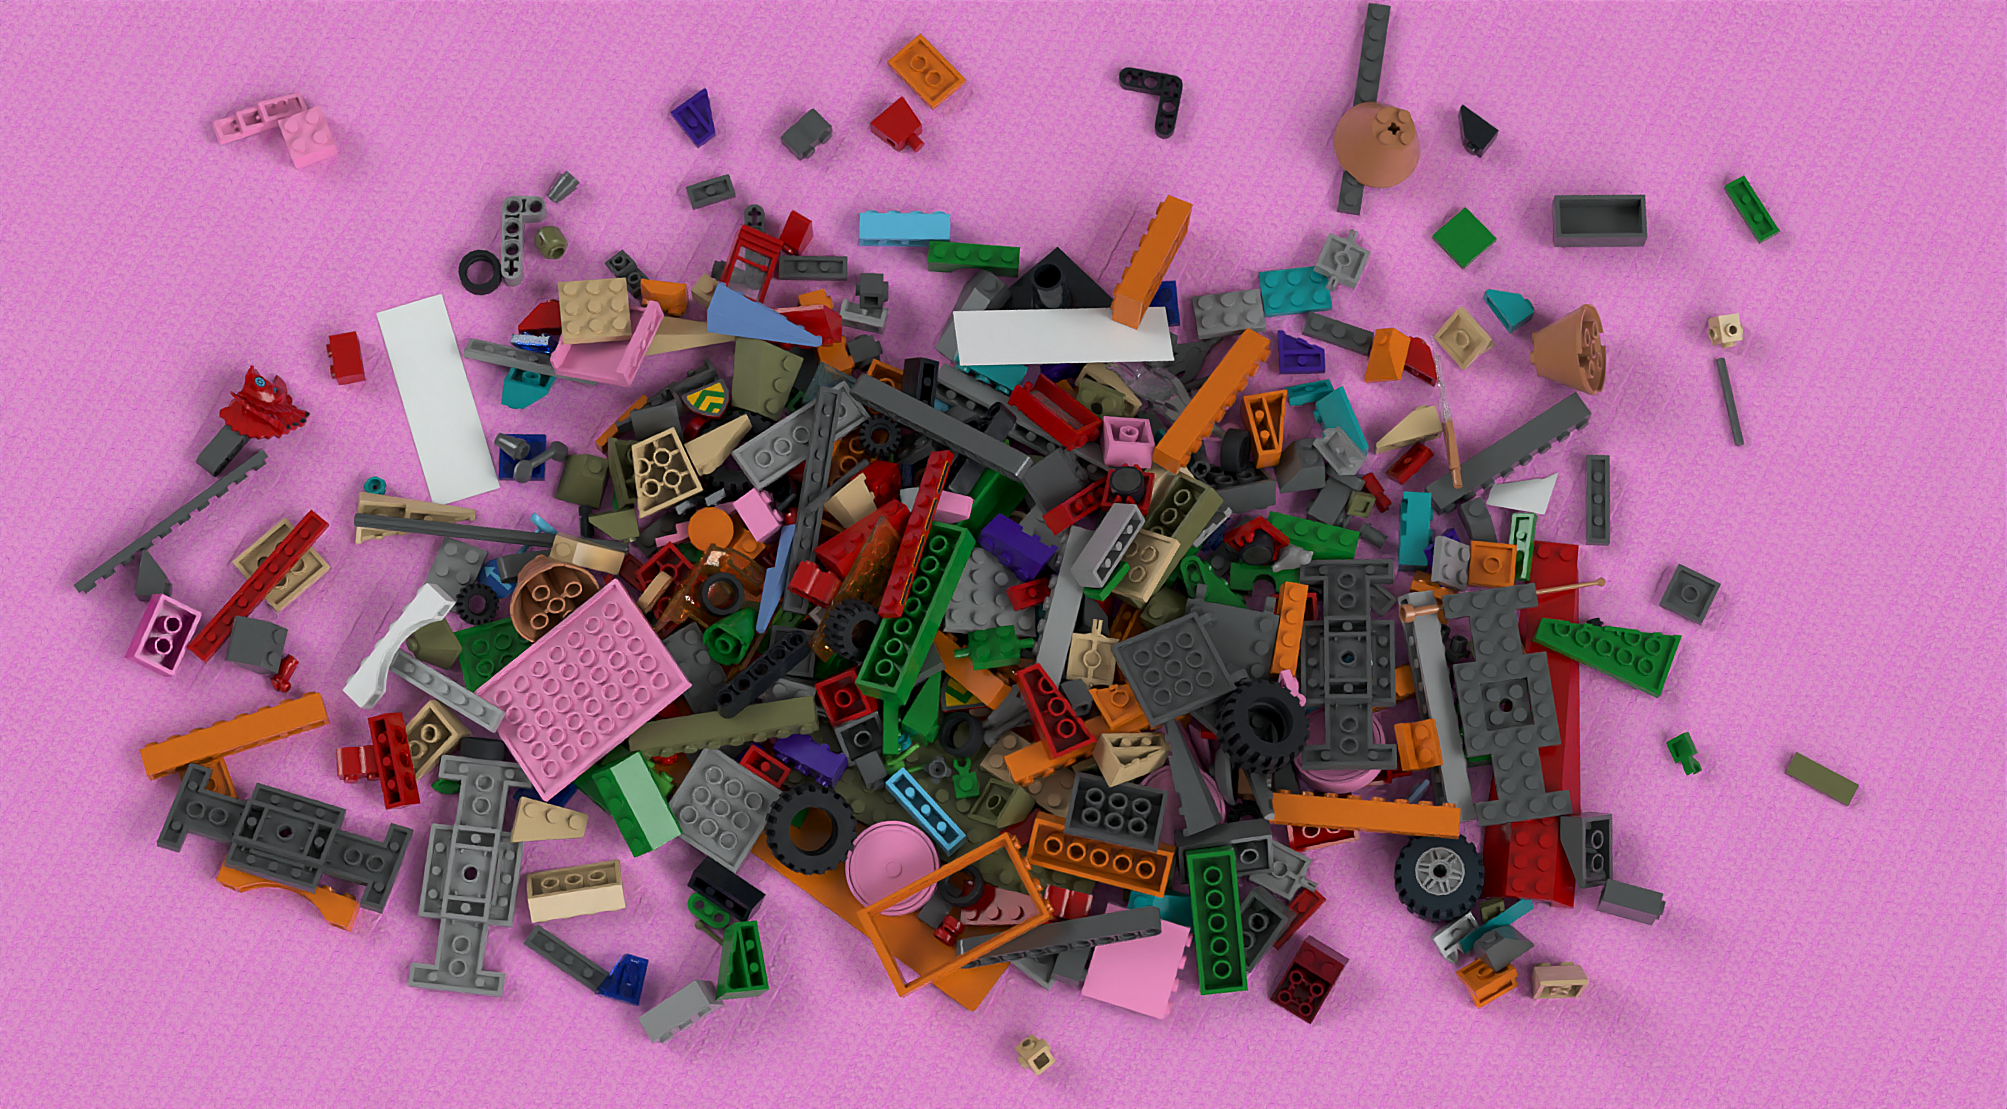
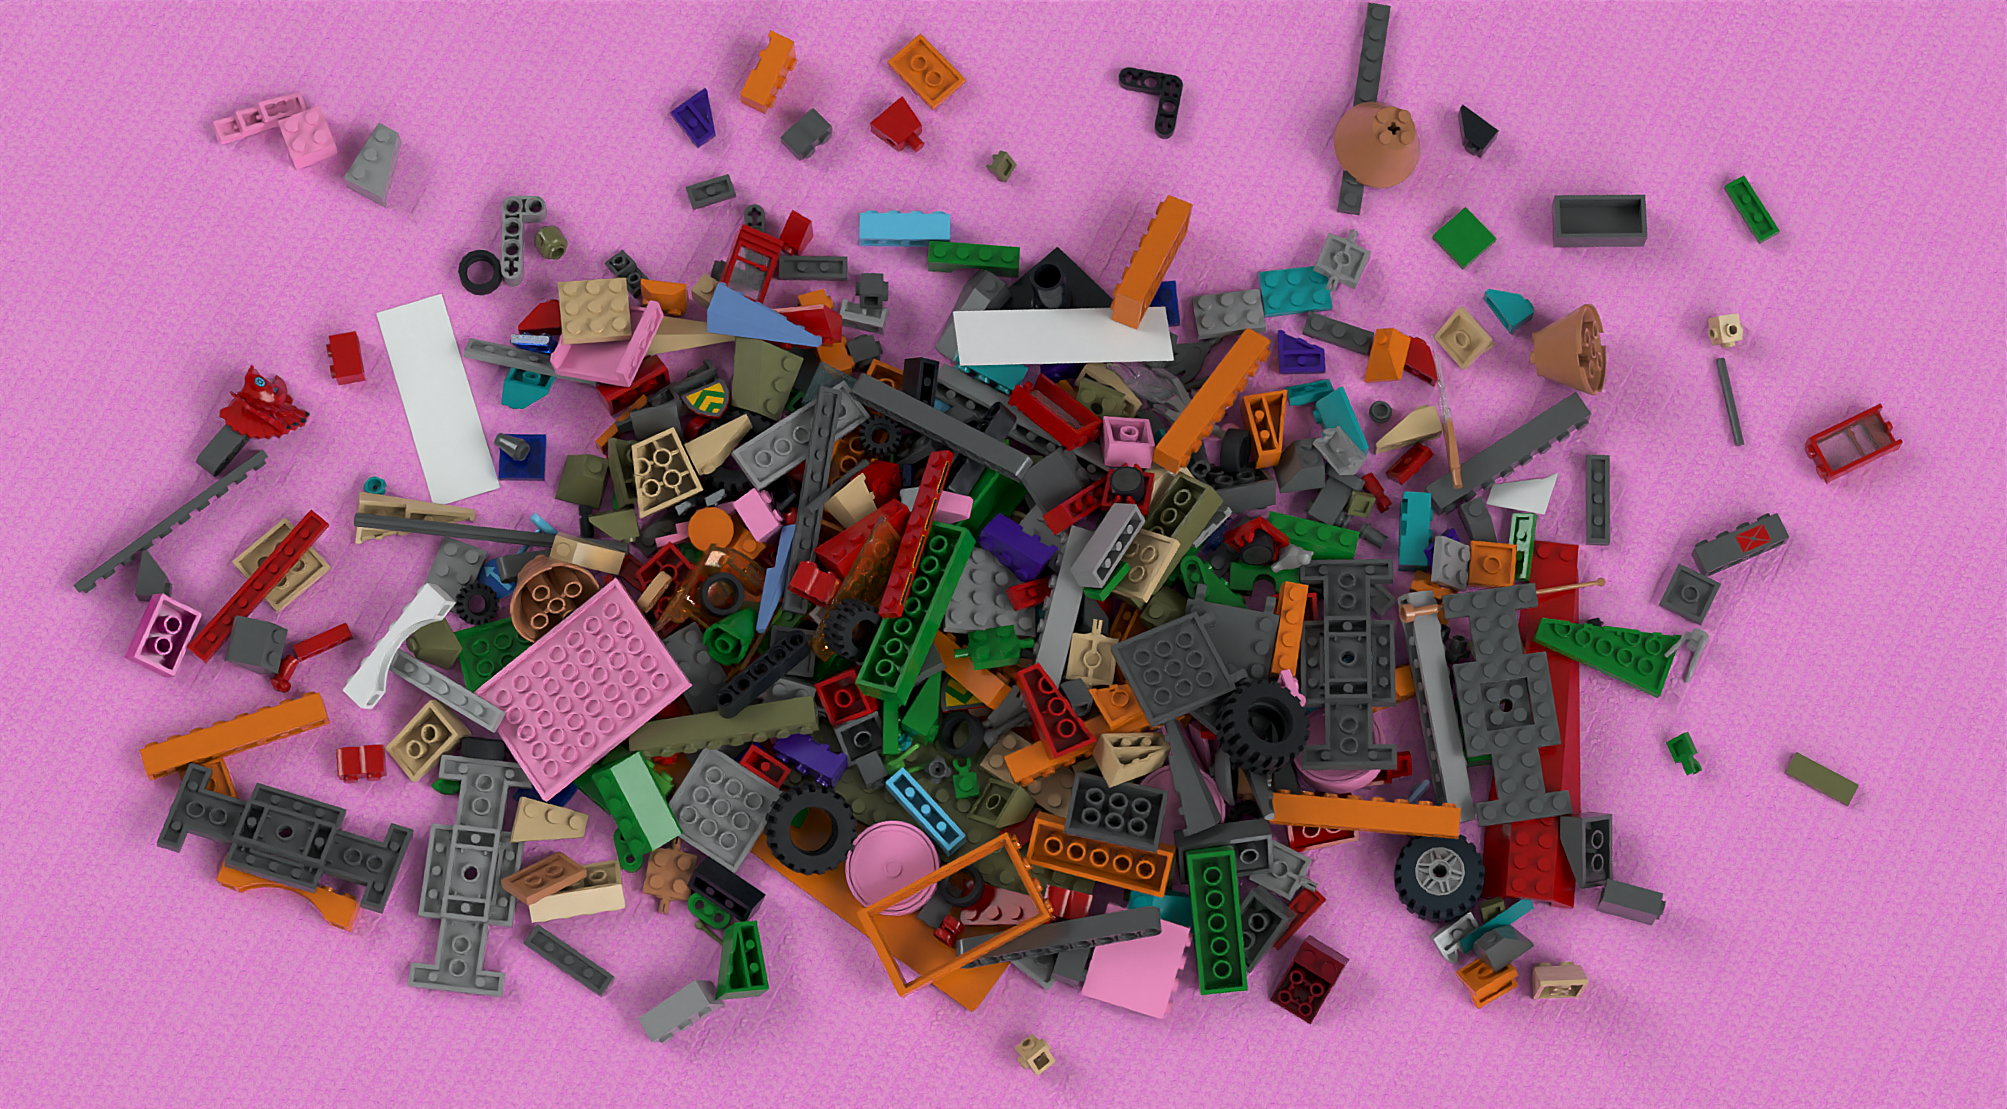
(323, 642): none -> red piece
(374, 165): none -> light grey wedge
(394, 760): red brick -> none
(523, 470): dark grey bar -> none
(544, 878): none -> nougat plate
(563, 187): dark grey cone -> none
(624, 852): none -> green plate
(625, 980): clear blue wing -> none
(649, 379): none -> red slope
(669, 874): none -> nougat plate
(769, 73): none -> orange wedge
(1002, 166): none -> olive tile
(1380, 412): none -> dark grey plate
(1418, 745): orange bracket -> none
(1695, 642): none -> light grey plant
(1739, 545): none -> dark grey brick
(1851, 444): none -> door

